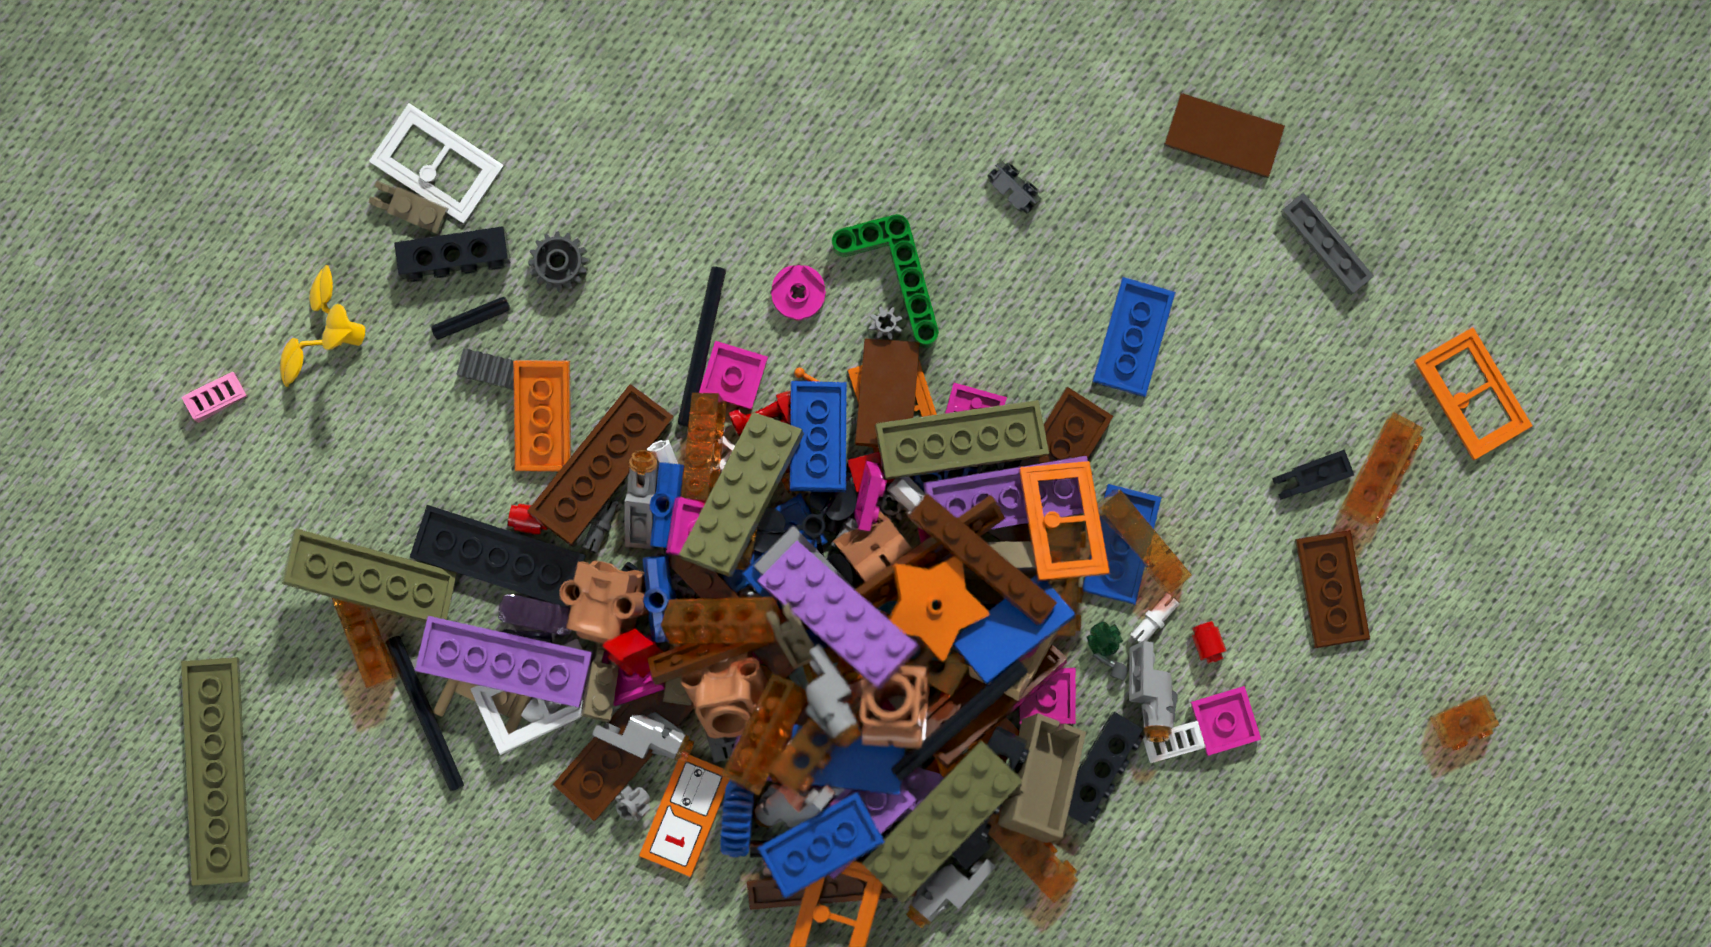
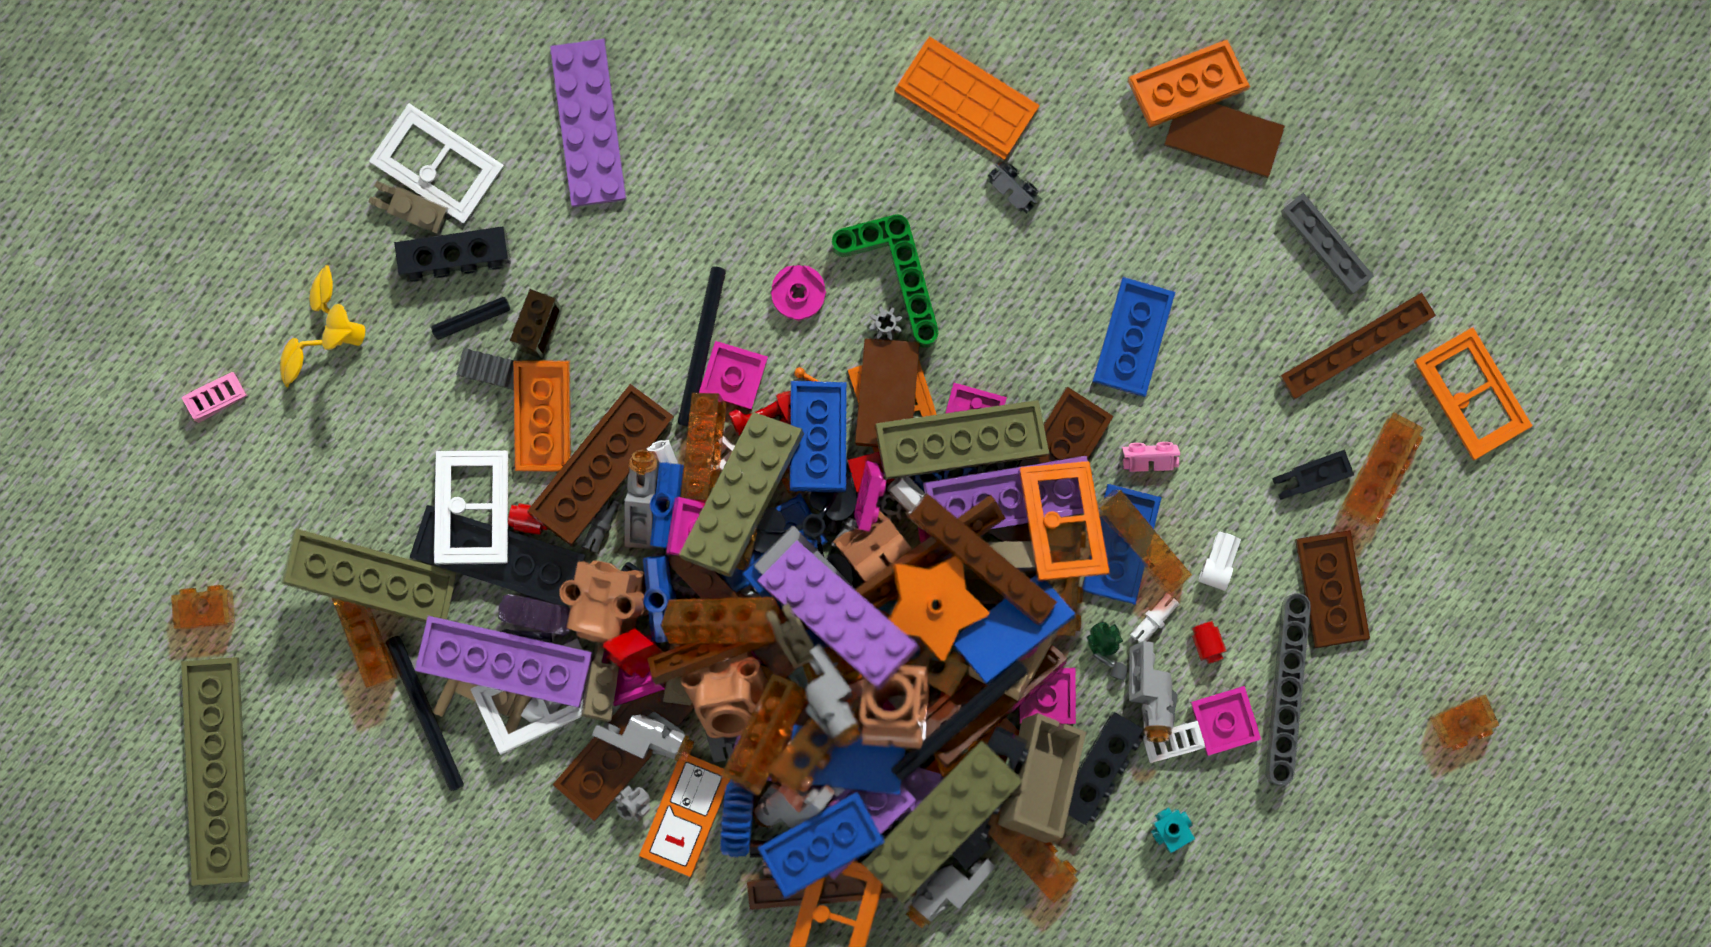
(186, 611): none -> clear orange brick
(445, 505): none -> white door
(536, 314): none -> dark brown window
(550, 249): dark grey gear -> none
(588, 123): none -> medium lavender plate
(966, 98): none -> orange piece
(1138, 457): none -> bright pink hinge
(1182, 833): none -> teal brick
(1188, 83): none -> orange tile
(1218, 567): none -> white piece
(1294, 676): none -> dark grey beam
(1357, 346): none -> reddish brown plate

